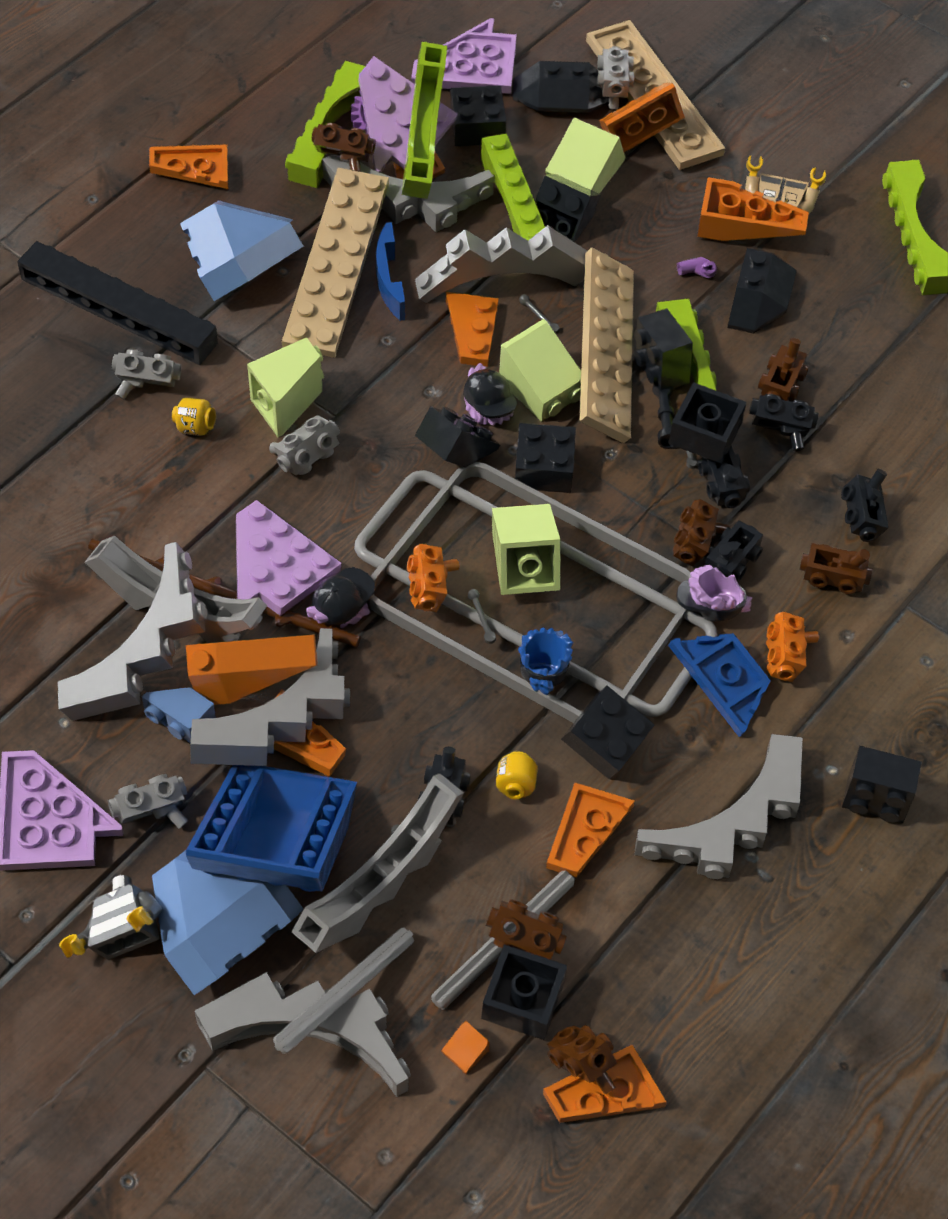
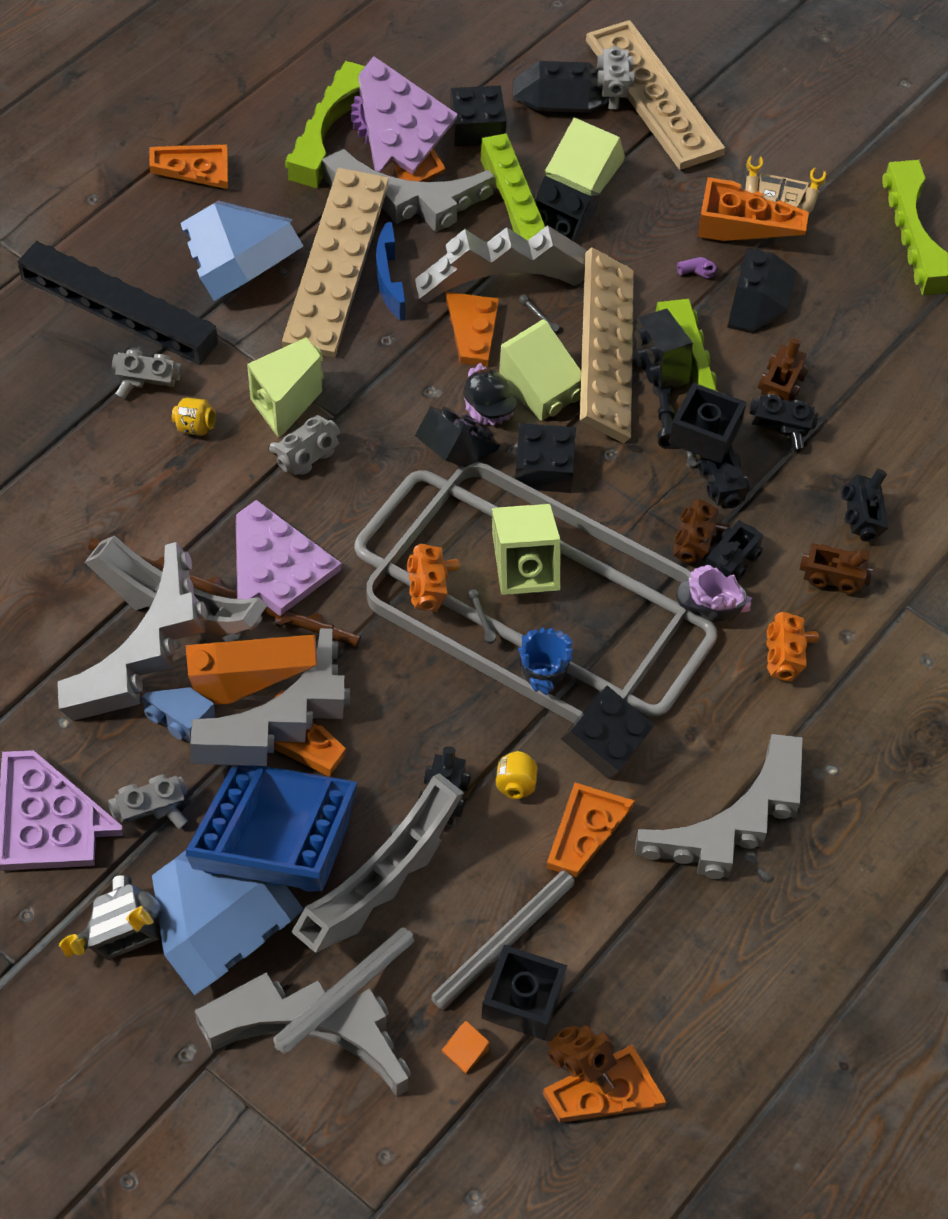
(342, 598): black hair -> none
(349, 145): reddish brown brick -> none
(423, 121): lime arch -> none
(479, 59): lavender wing -> none
(534, 932): reddish brown brick -> none
(644, 116): orange slope -> none
(725, 675): blue wing -> none
(881, 784): black brick -> none

